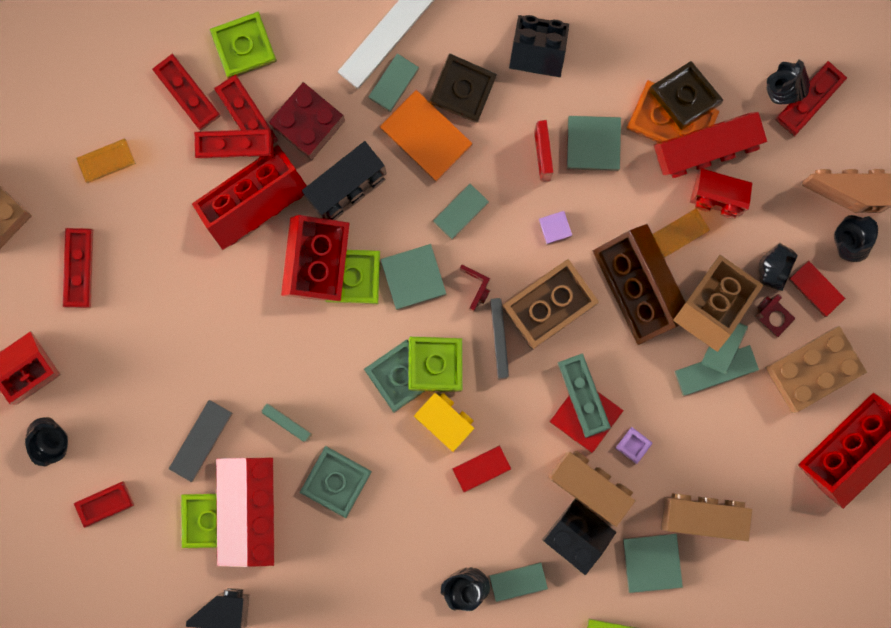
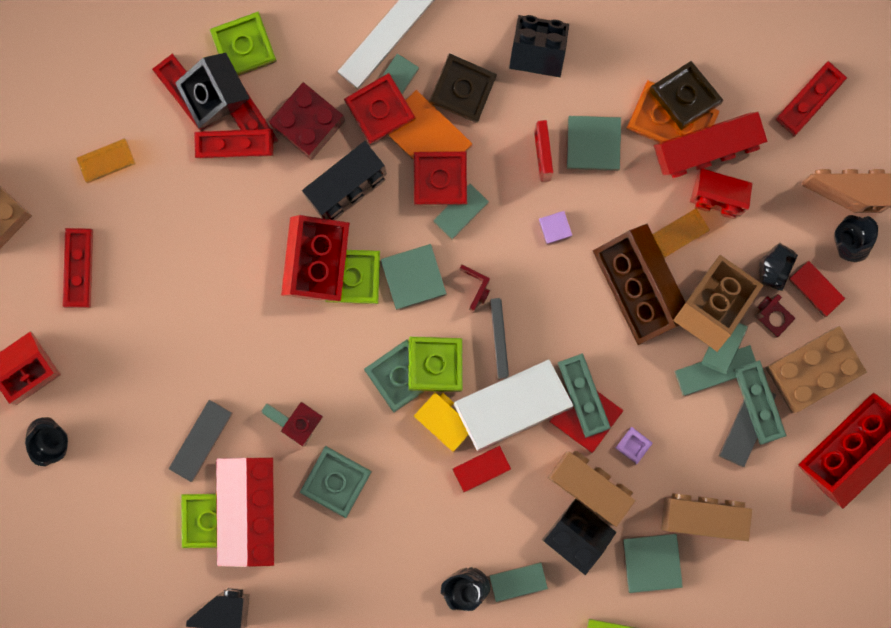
(103, 504): red tile -> none
(212, 89): none -> black slope
(250, 198): red slope -> none
(301, 424): none -> dark red bracket
(379, 109): none -> red tile
(440, 178): none -> red tile
(513, 405): none -> white tile
(550, 304): medium nougat brick -> none
(740, 438): none -> dark grey tile
(760, 402): none -> sand green tile
(788, 83): black hair -> none

